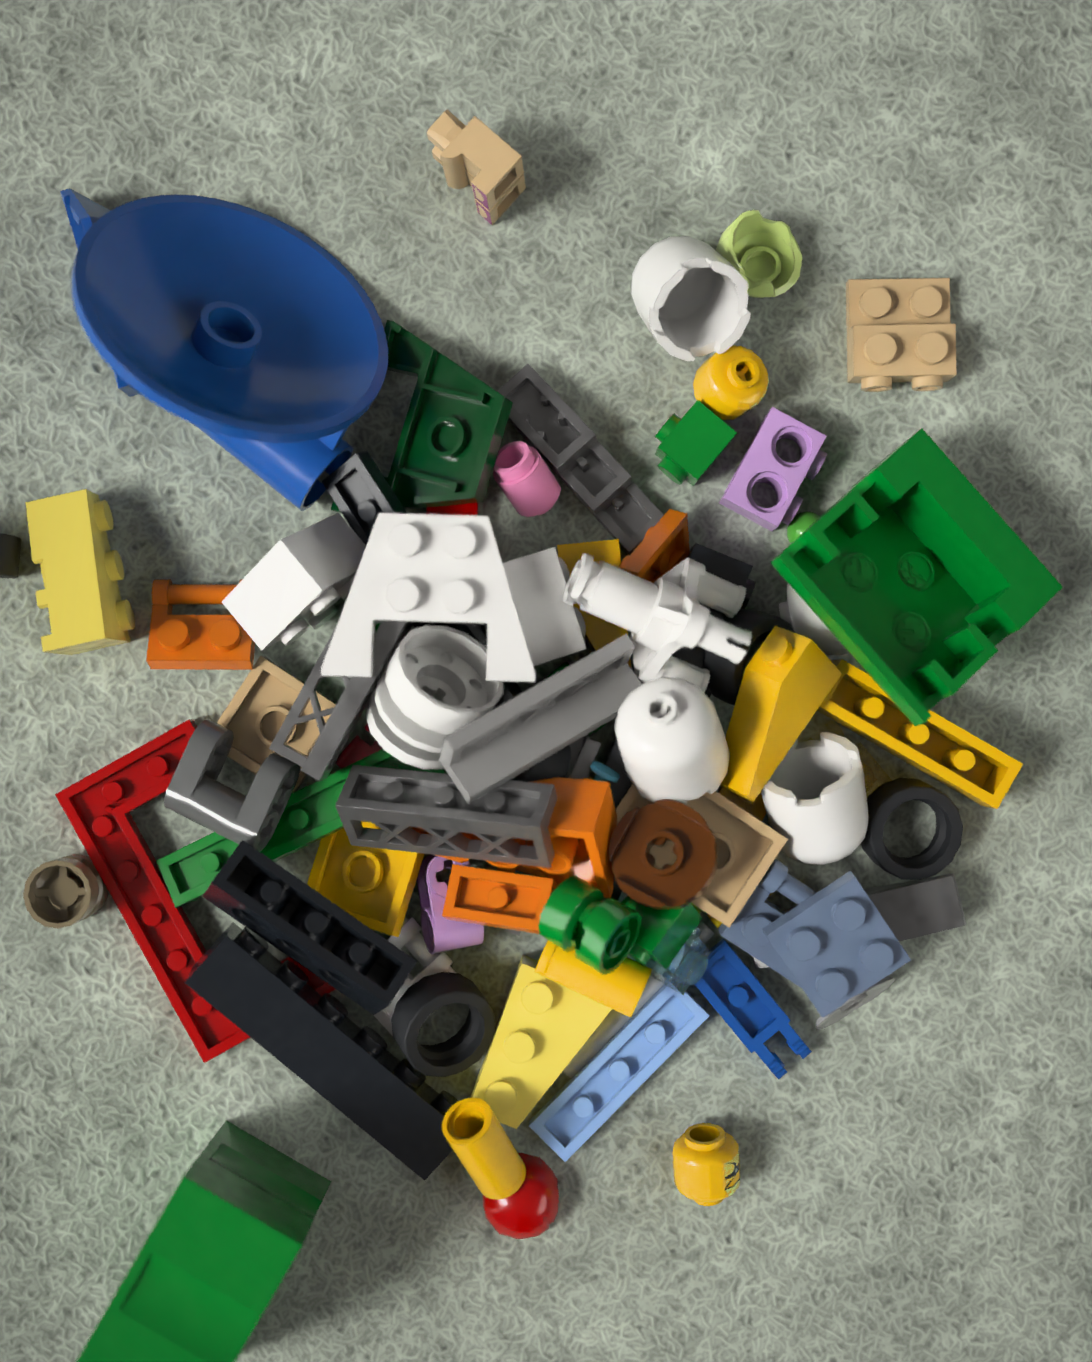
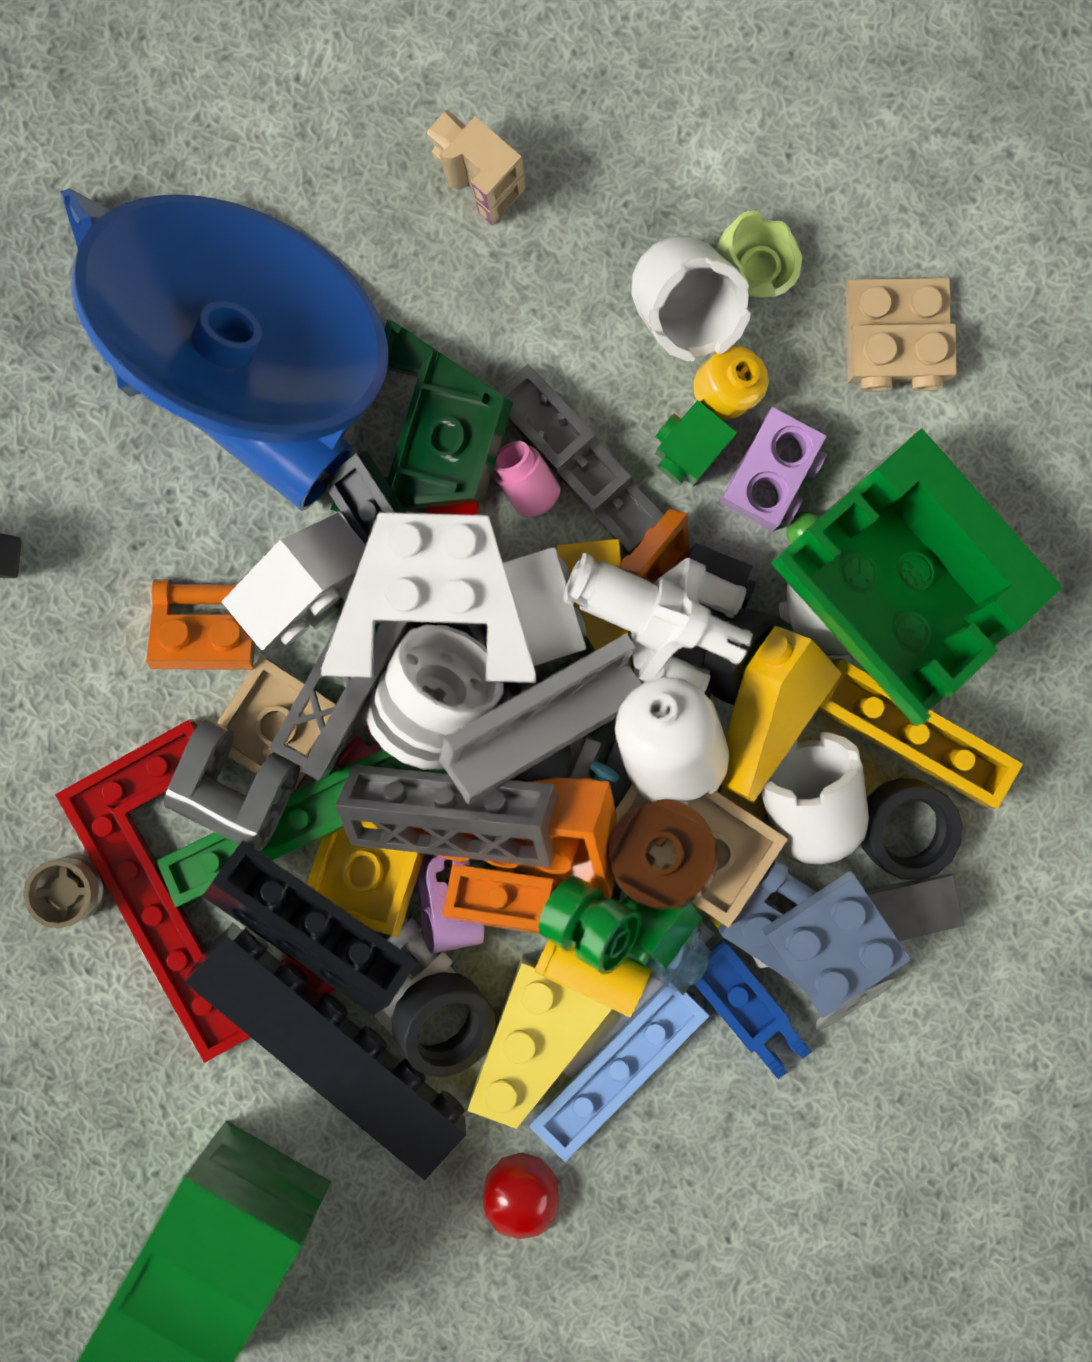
(78, 573): light yellow wedge -> none
(484, 1148): yellow pin -> none
(706, 1164): yellow head -> none

